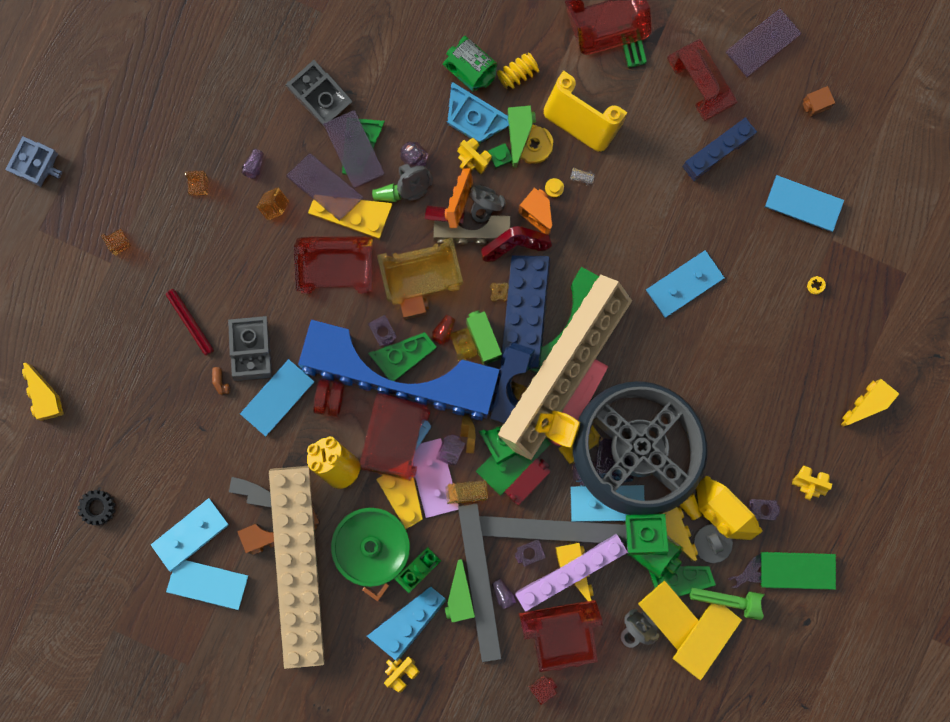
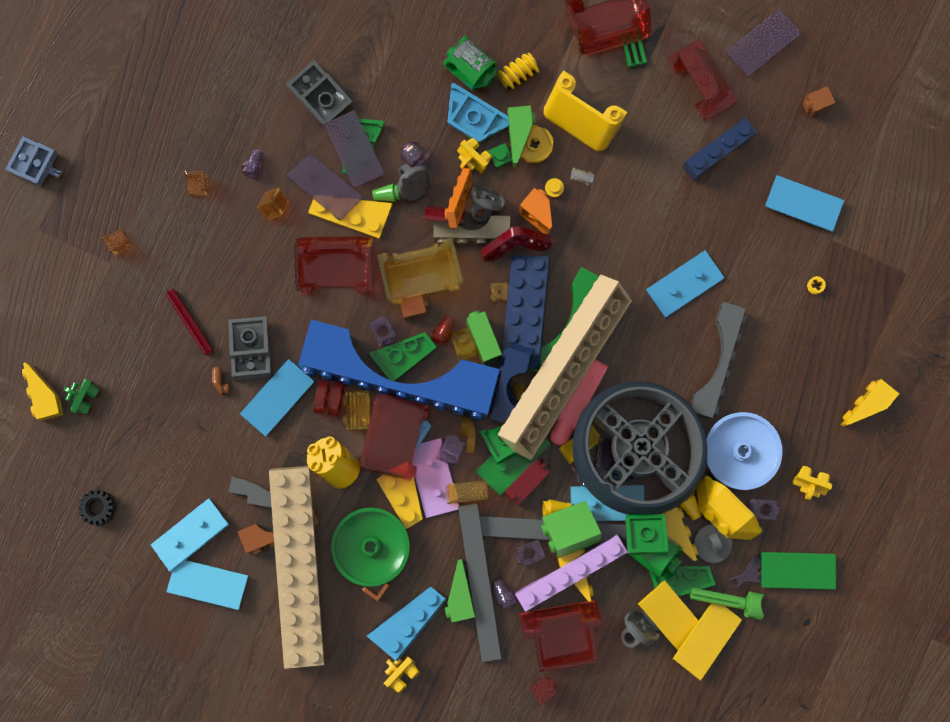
(85, 388): none -> green hips
(357, 410): none -> clear yellow brick
(418, 570): green slope -> none
(553, 506): none -> yellow cone
(560, 428): yellow piece -> none
(571, 529): none -> bright green brick
(728, 324): none -> dark grey arch
(743, 451): none -> light blue dish

